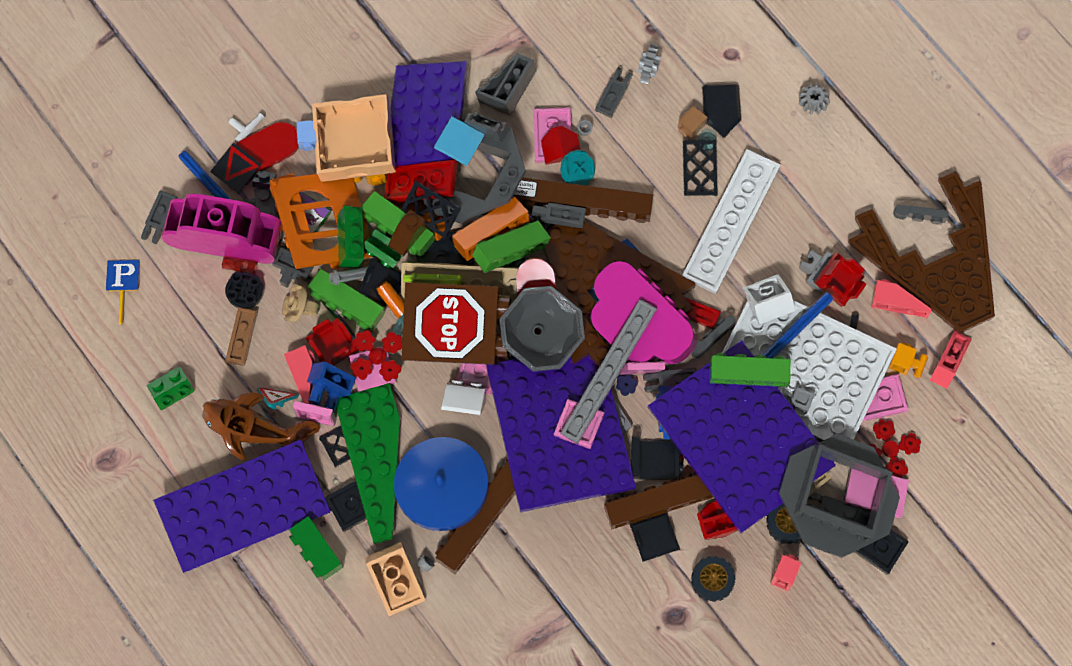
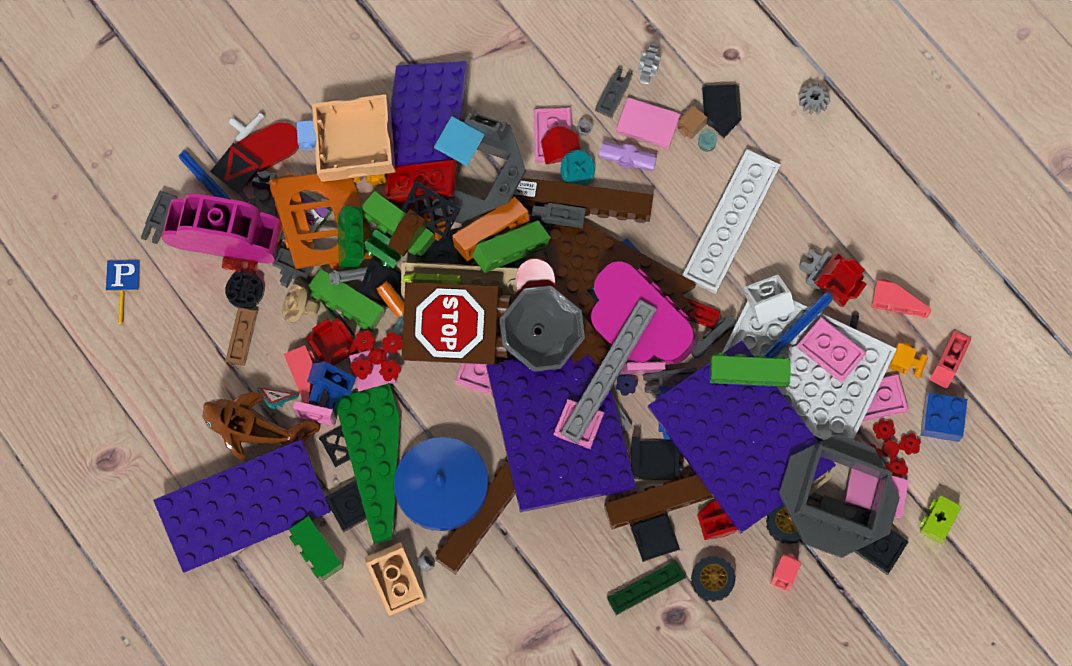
(170, 388): green bracket -> none
(464, 397): white slope -> none
(508, 85): dark grey wedge -> none
(627, 156): none -> lavender piece
(646, 588): none -> dark green tile
(648, 123): none -> bright pink tile
(687, 177): black window -> none
(802, 399): light grey tile -> none
(831, 350): none -> bright pink tile
(920, 213): dark grey hinge -> none
(938, 530): none -> lime brick
(944, 417): none -> blue brick
(954, 286): reddish brown wing -> none

